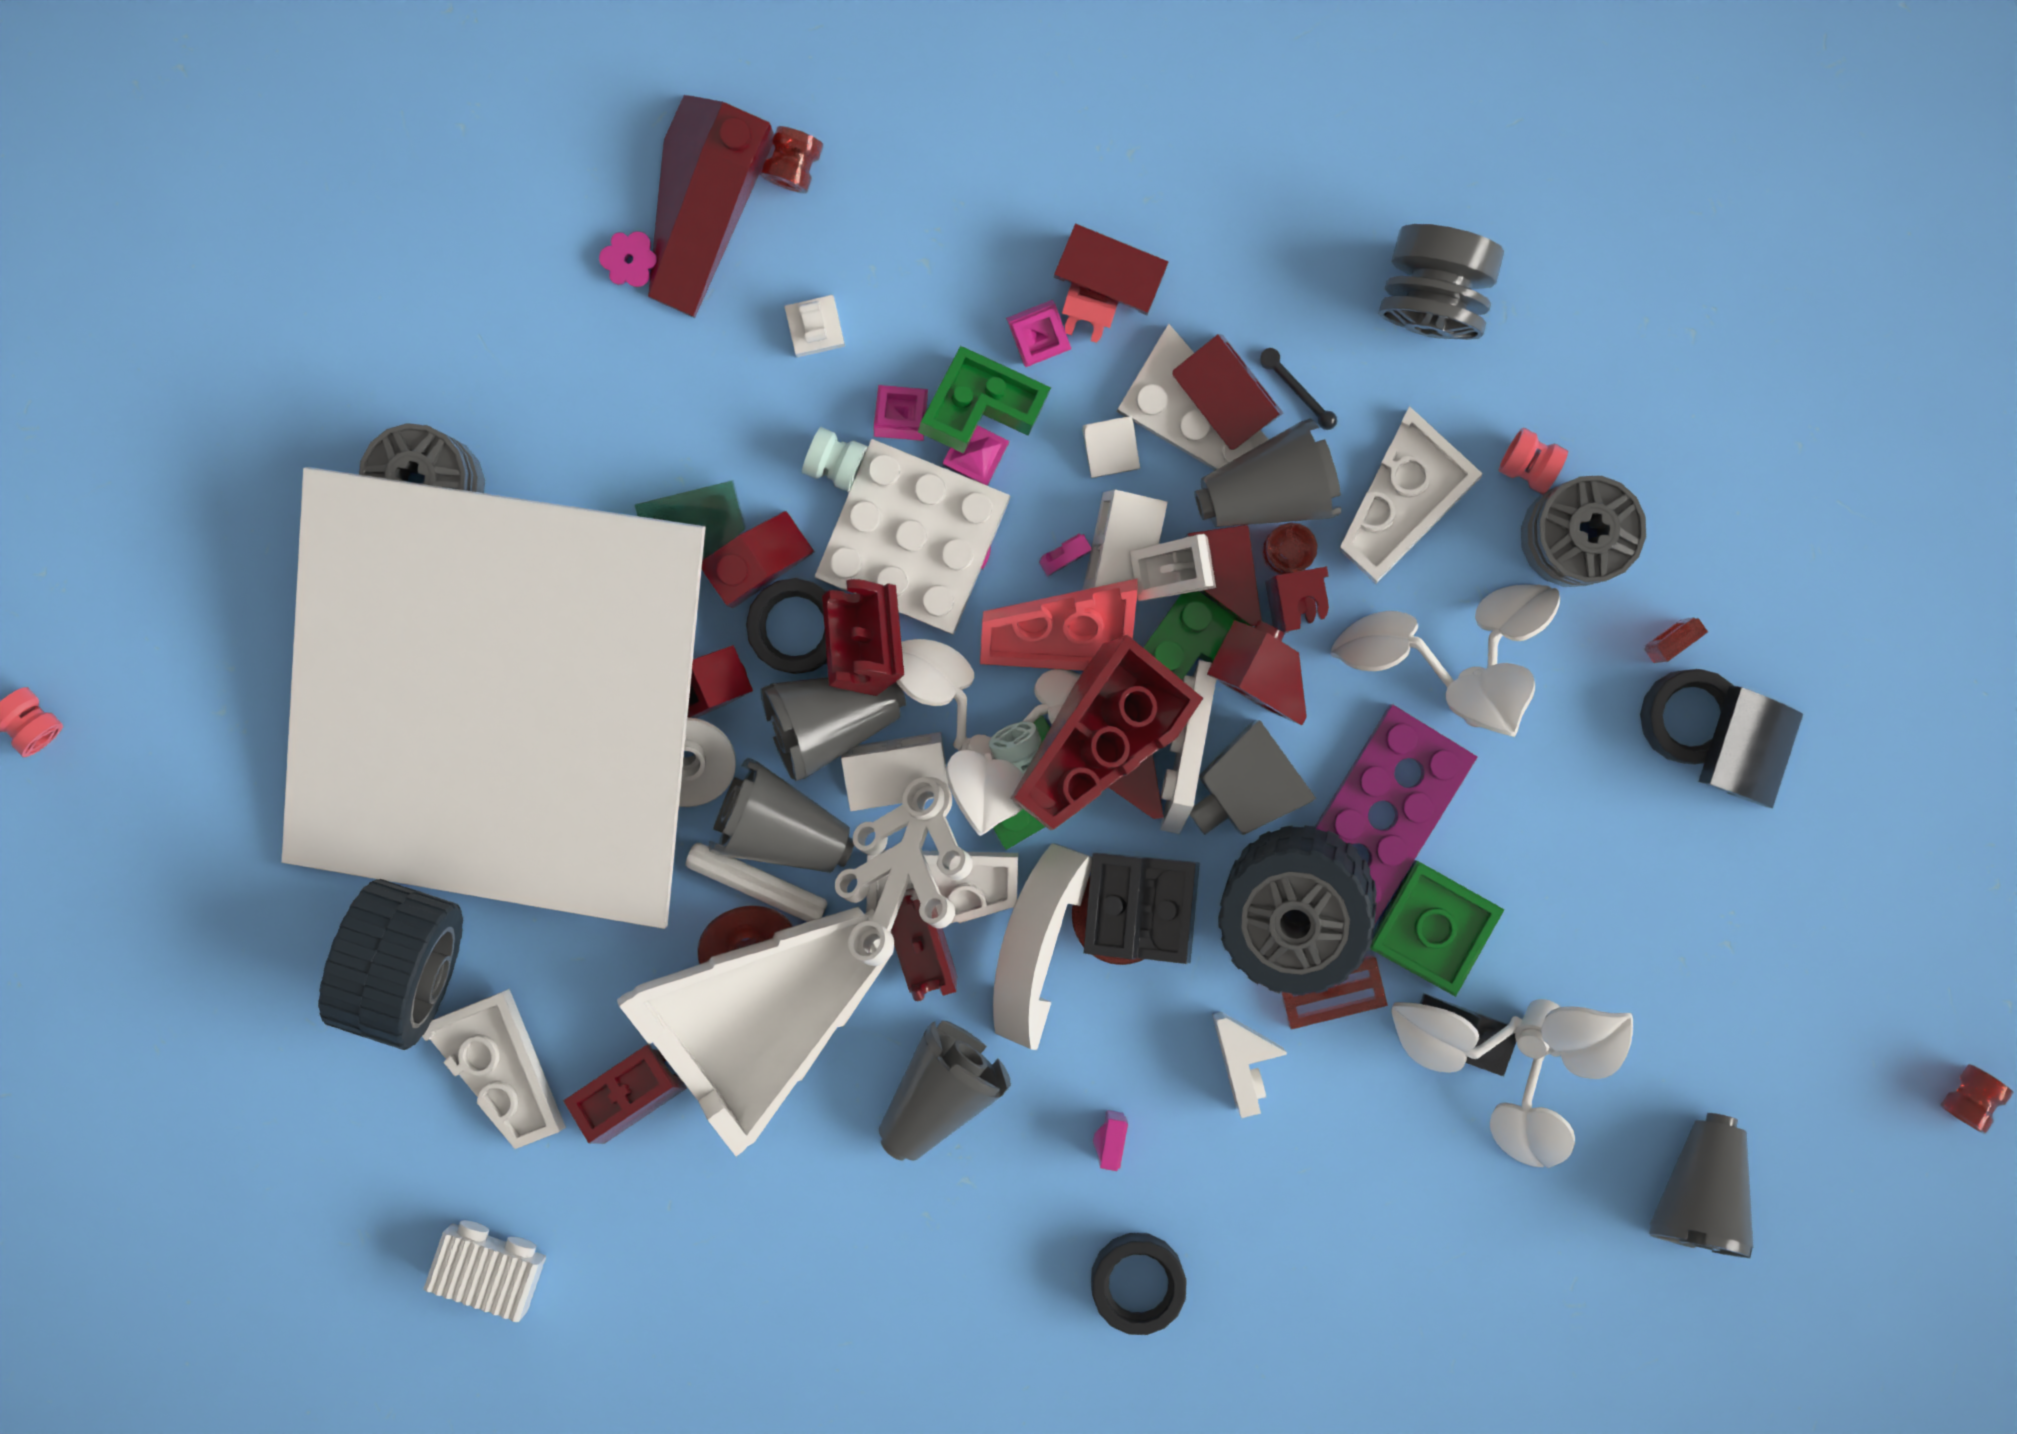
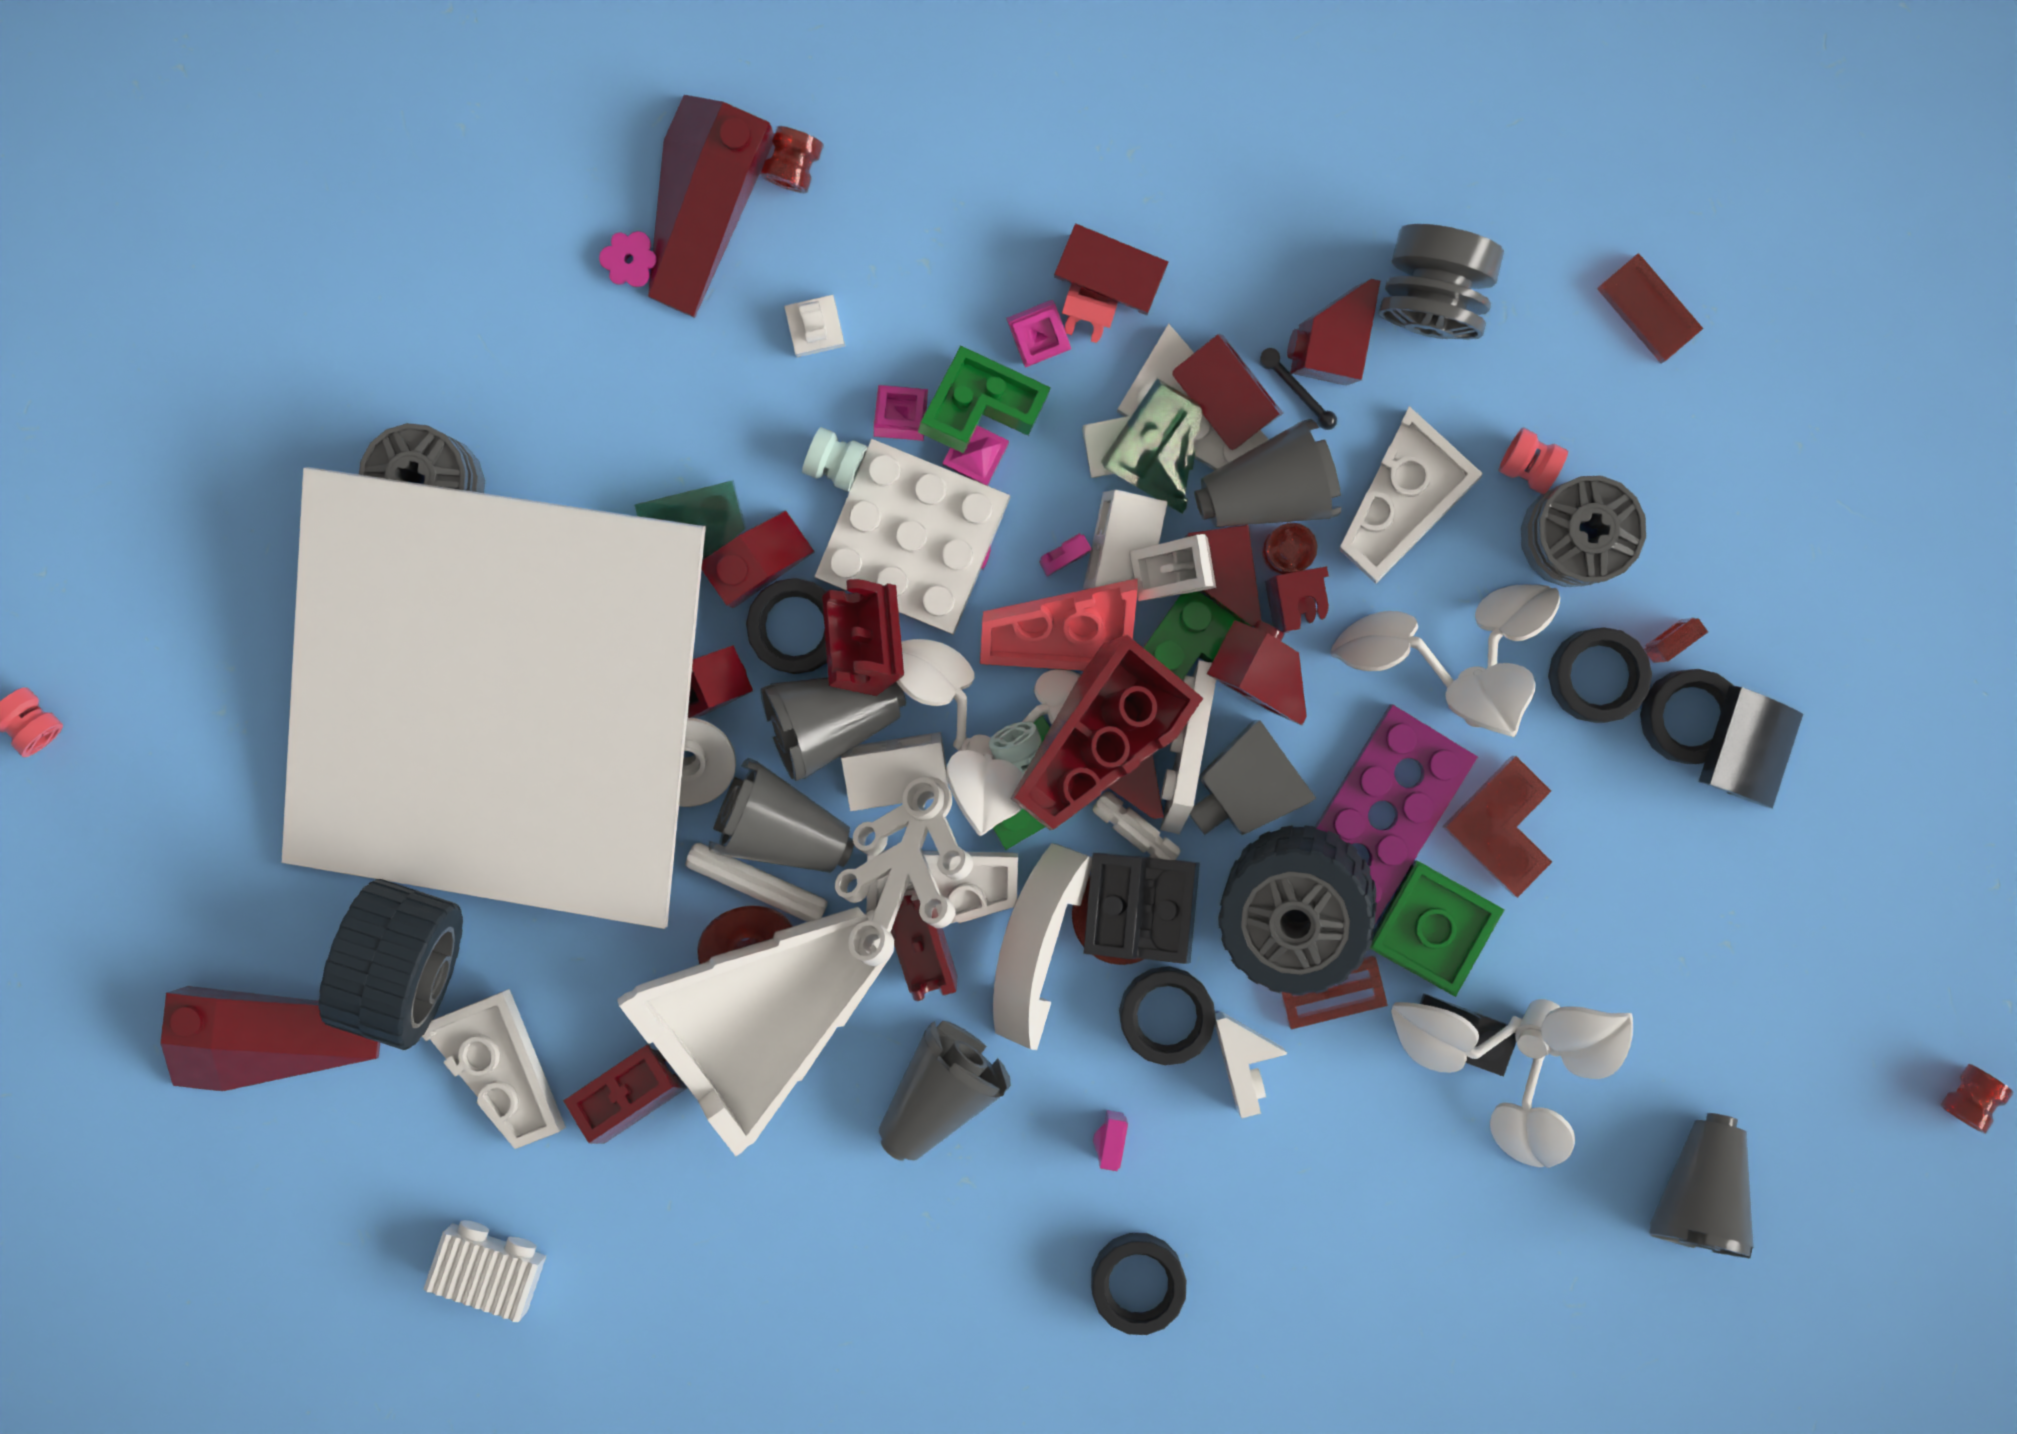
(250, 1038): none -> dark red wedge
(1134, 827): none -> white axle
(1157, 445): none -> clear green wing
(1184, 1049): none -> black tyre
(1336, 338): none -> dark red slope
(1490, 821): none -> clear red plate
(1638, 681): none -> black tyre
(1650, 308): none -> clear red tile

